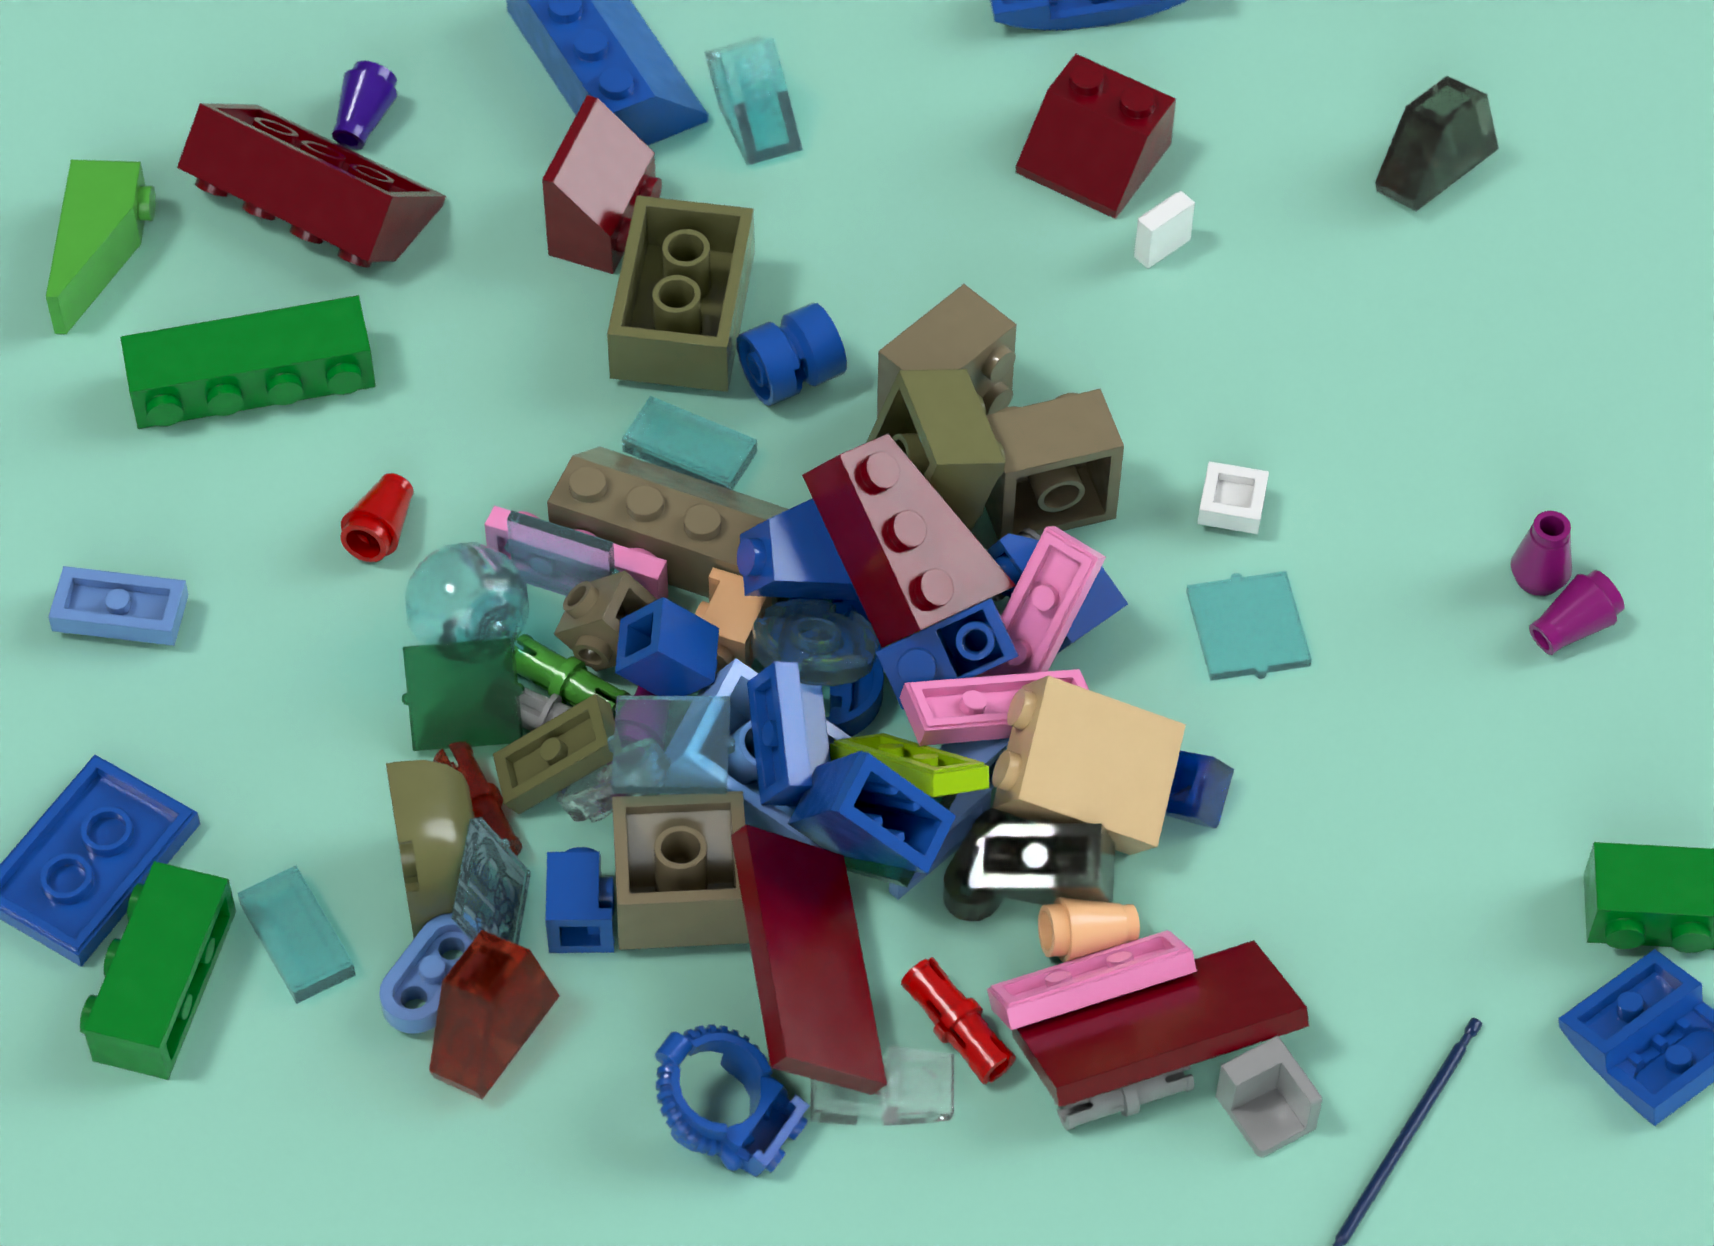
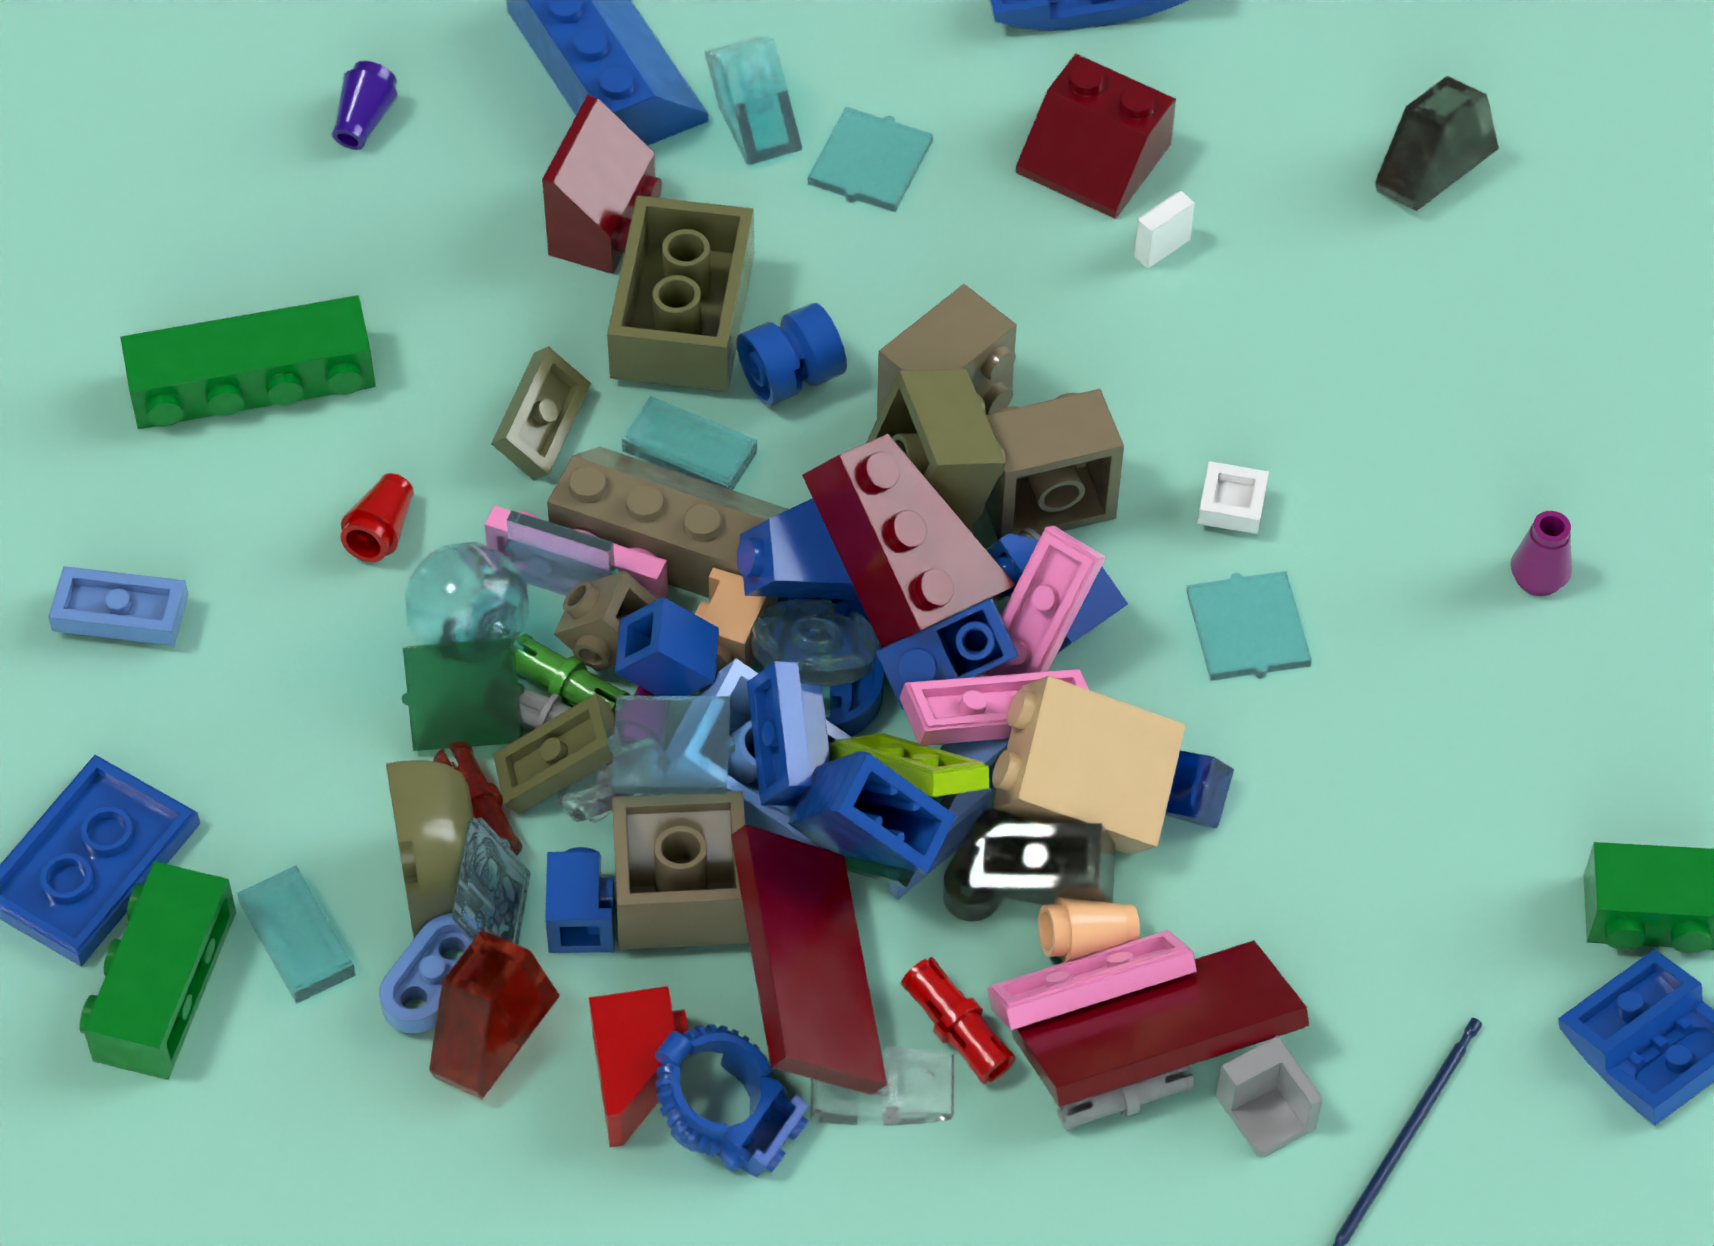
(96, 234): bright green slope -> none
(306, 182): dark red slope -> none
(541, 413): none -> olive plate
(625, 1039): none -> red slope
(870, 159): none -> clear light blue piece
(1579, 611): magenta cone -> none

